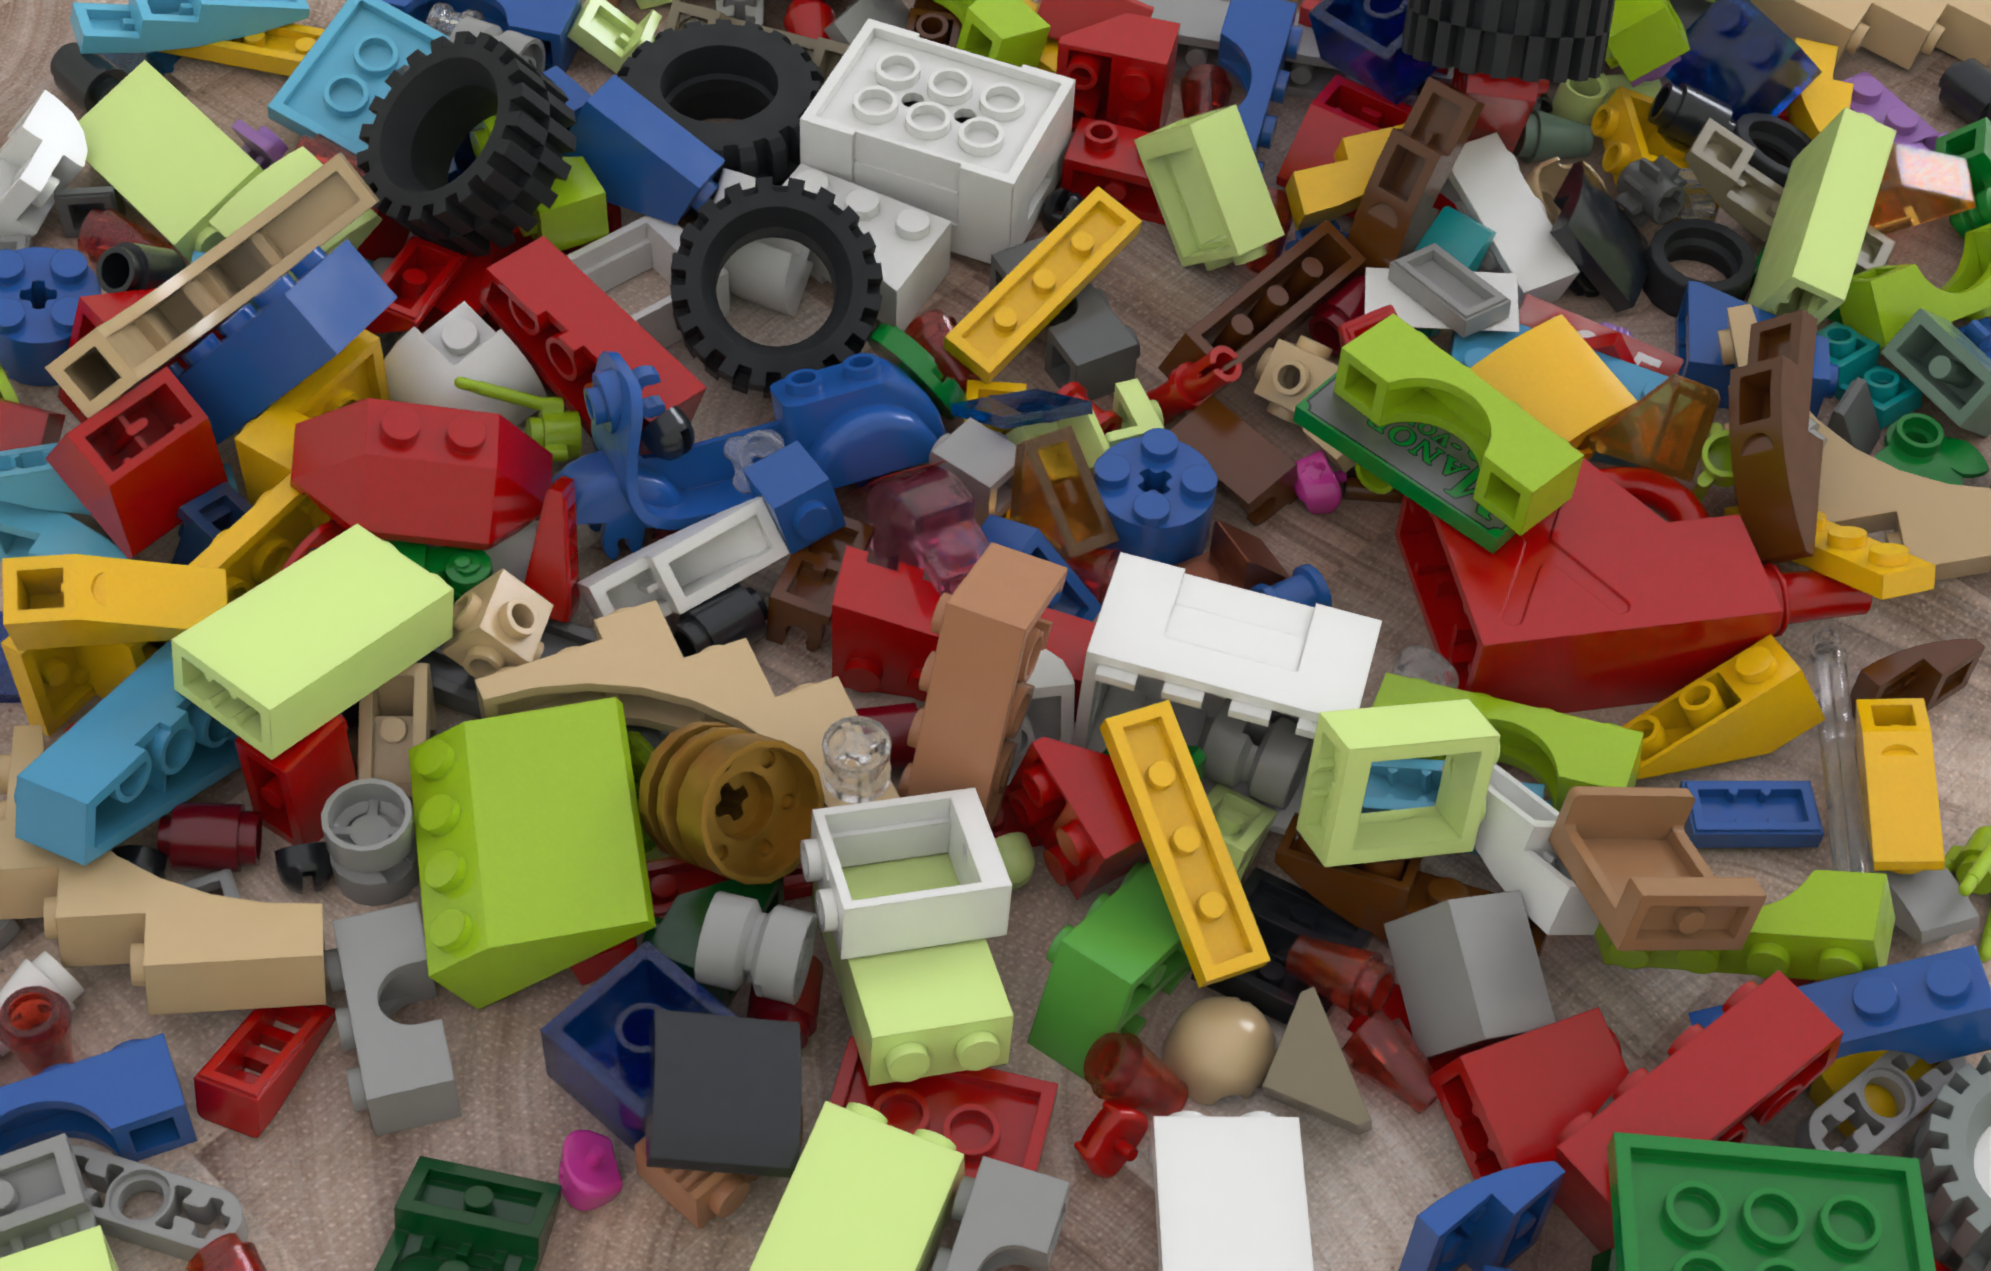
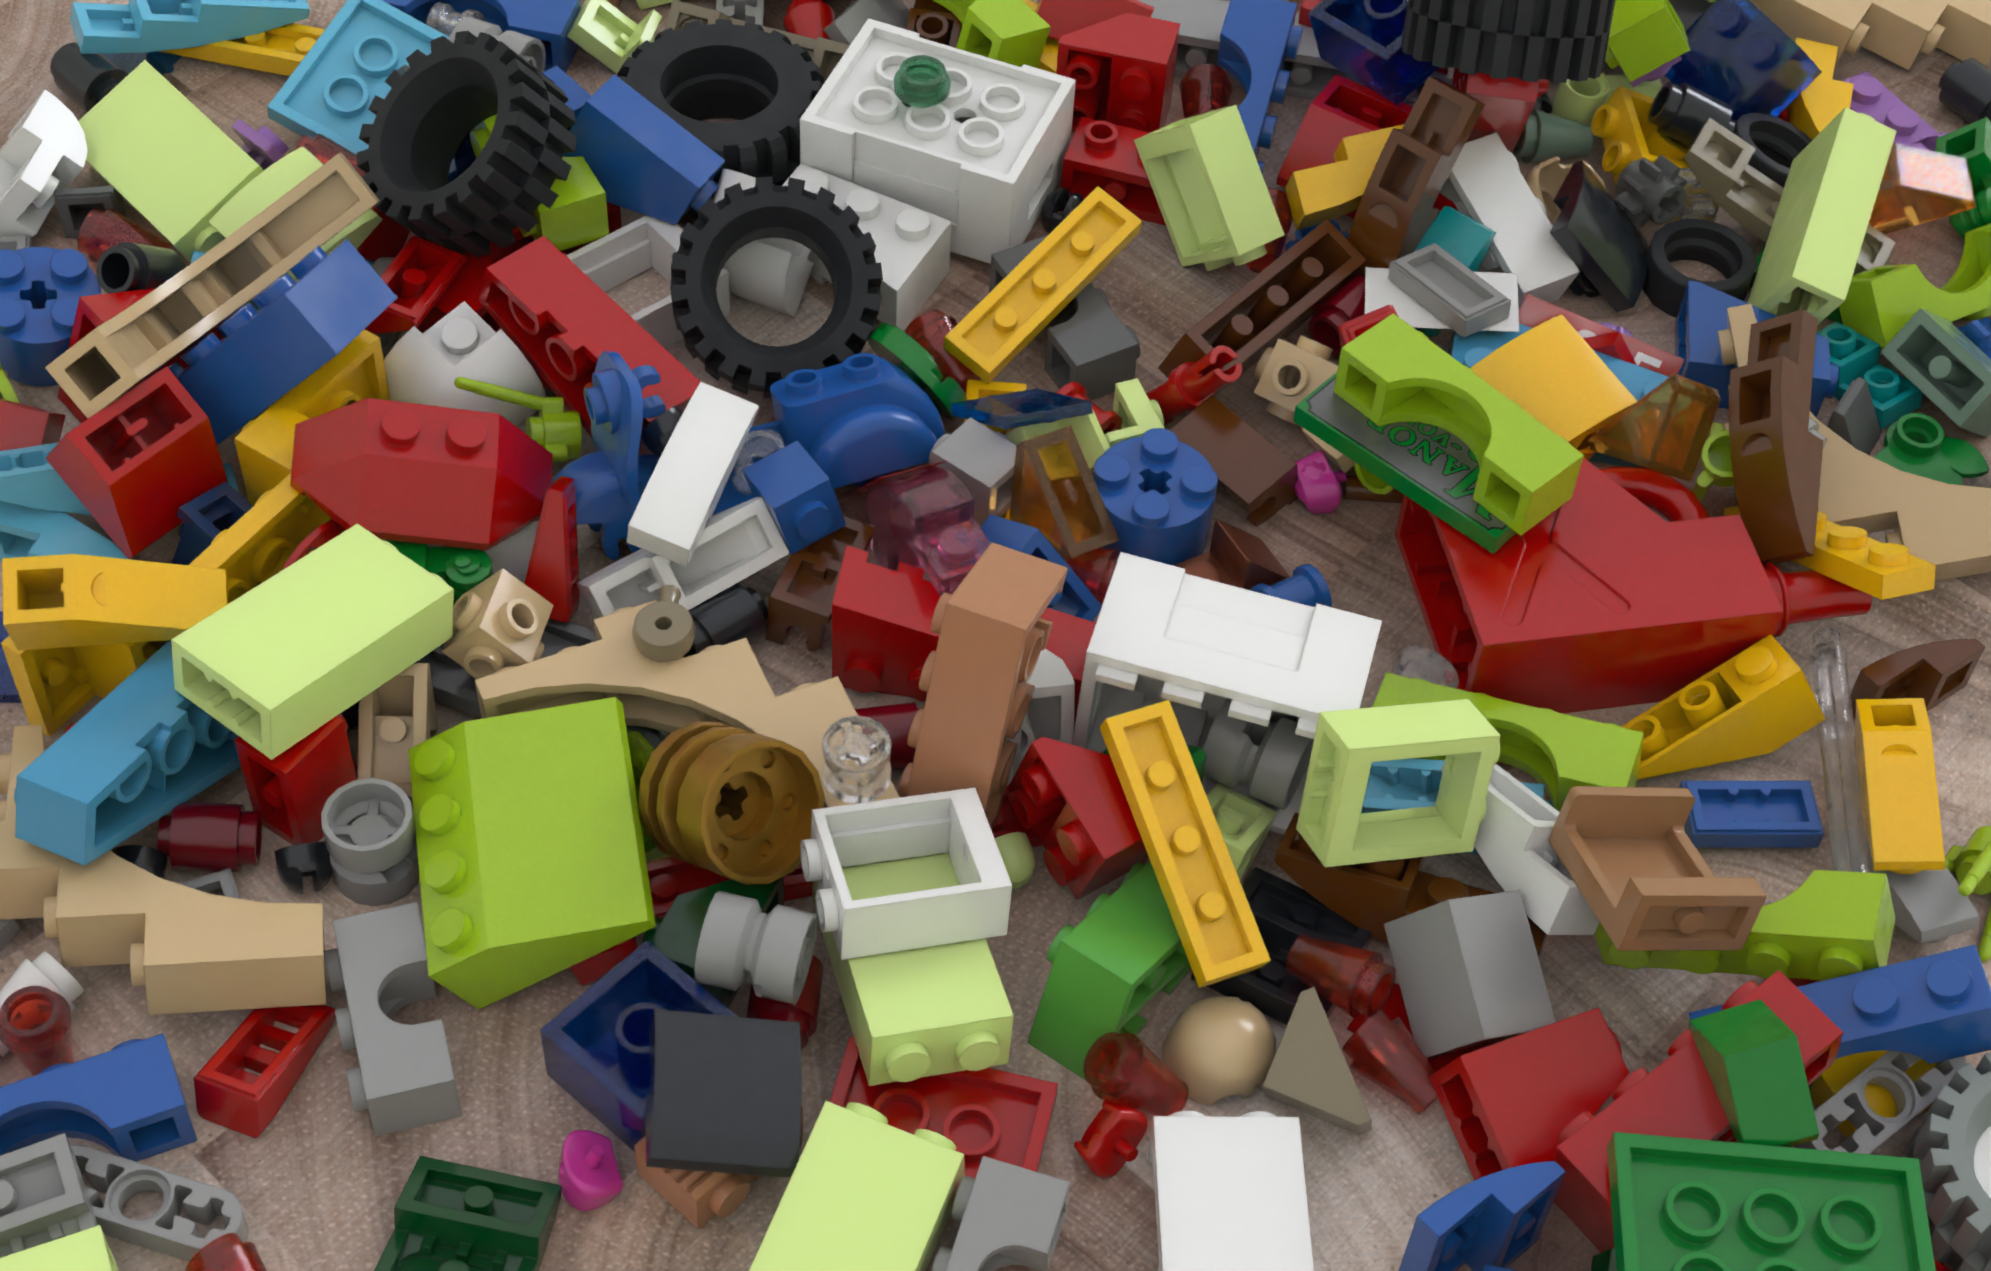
(664, 628): none -> dark tan piece
(691, 474): none -> white slope
(922, 81): none -> clear green plate
(1757, 1074): none -> green slope

